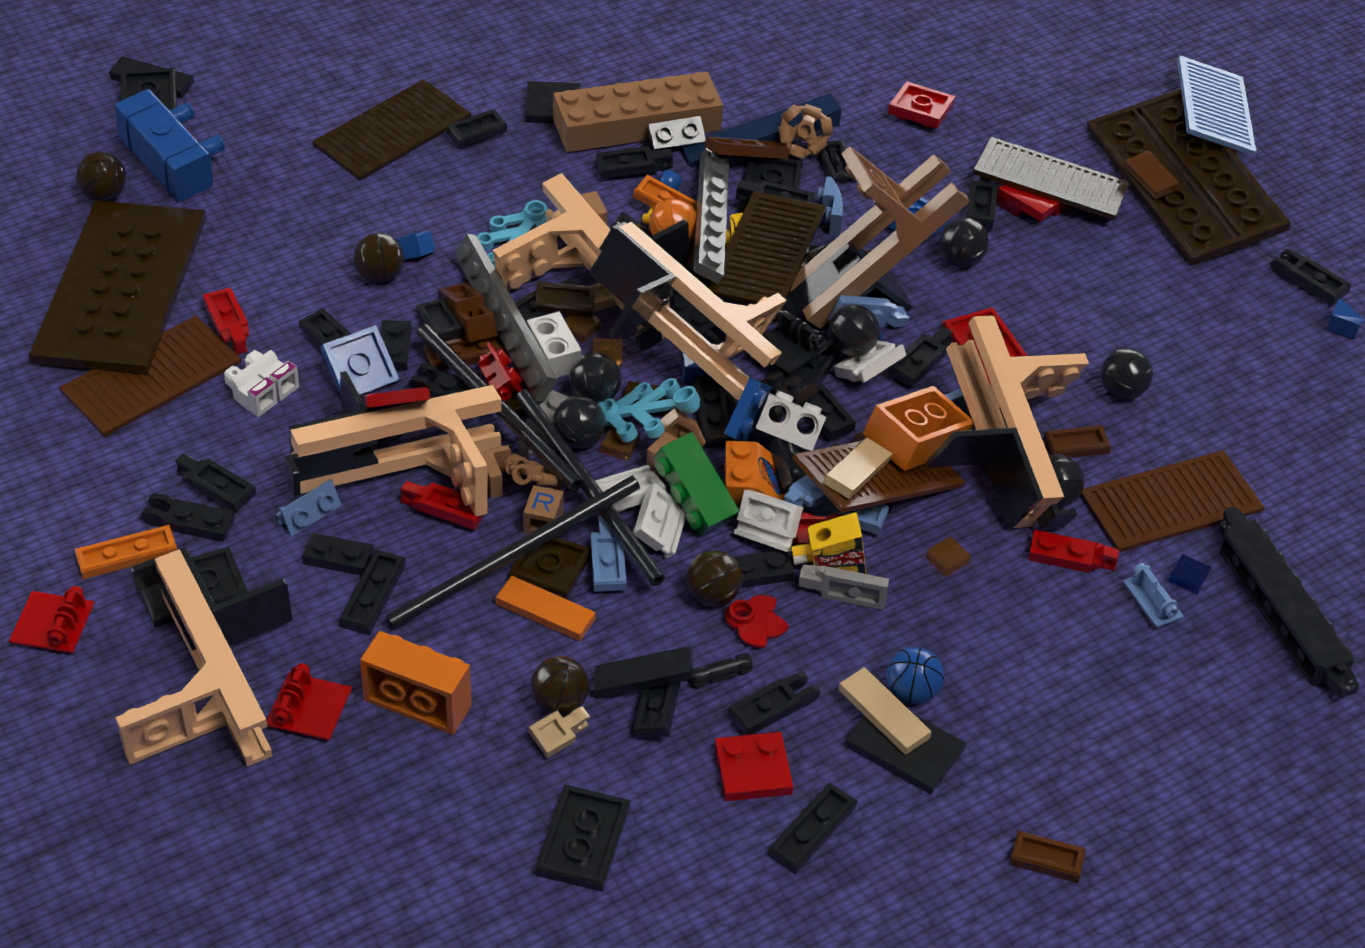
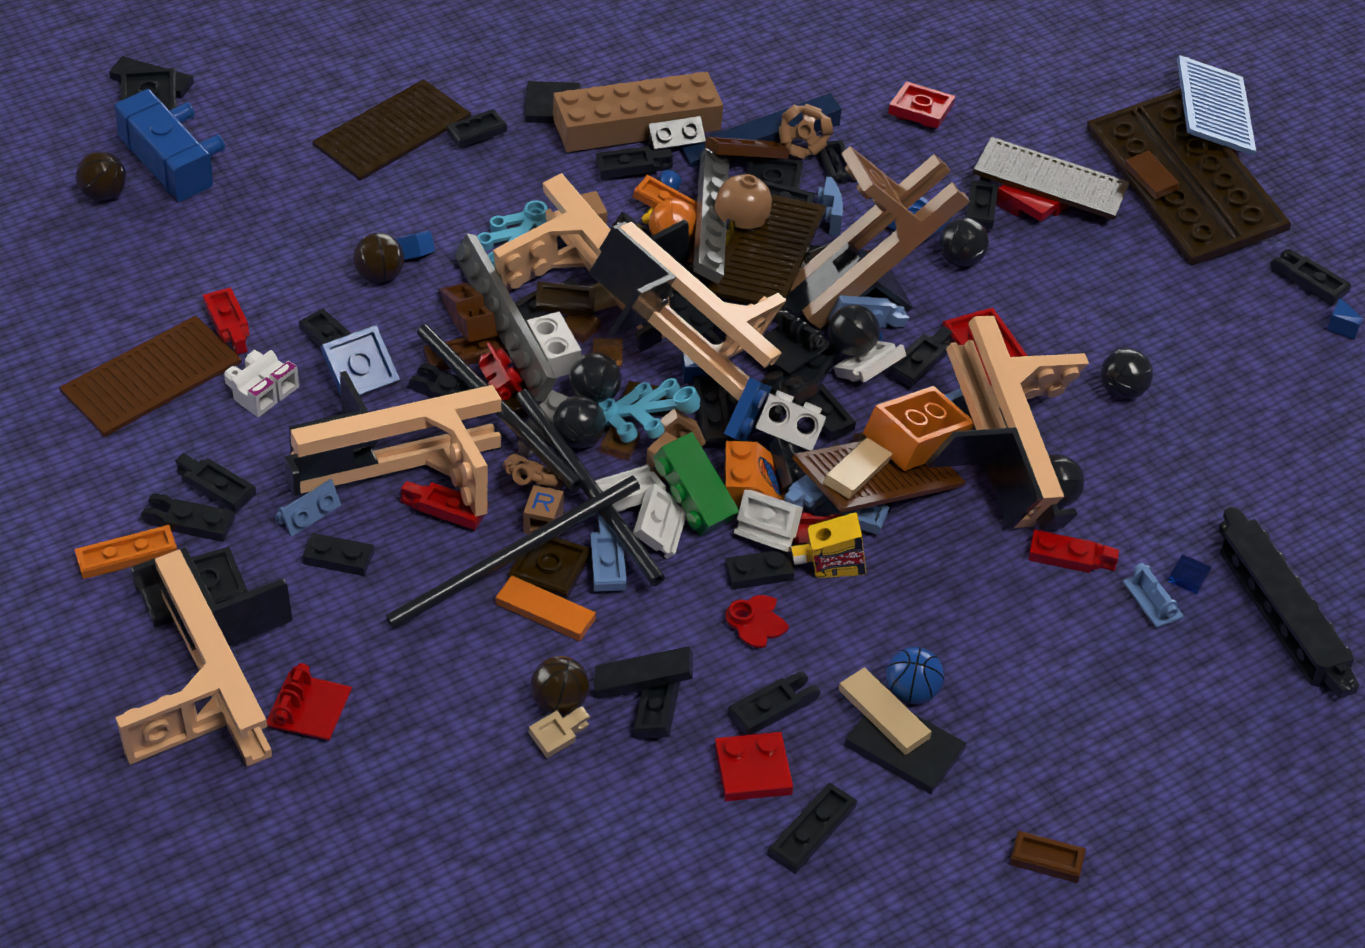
(53, 620): red hinge -> none
(118, 287): dark brown plate -> none
(372, 592): black tile -> none
(396, 397): red tile -> none
(397, 341): black plate -> none
(416, 682): orange brick -> none
(440, 318): black tile -> none
(494, 458): medium nougat bracket -> none
(583, 838): black tile -> none
(714, 578): dark brown piece -> none
(722, 670): black axle -> none
(744, 201): none -> medium nougat cylinder
(845, 585): light grey hinge -> none
(948, 556): clear orange tile -> none
(1078, 441): reddish brown tile -> none
(1170, 500): reddish brown window -> none

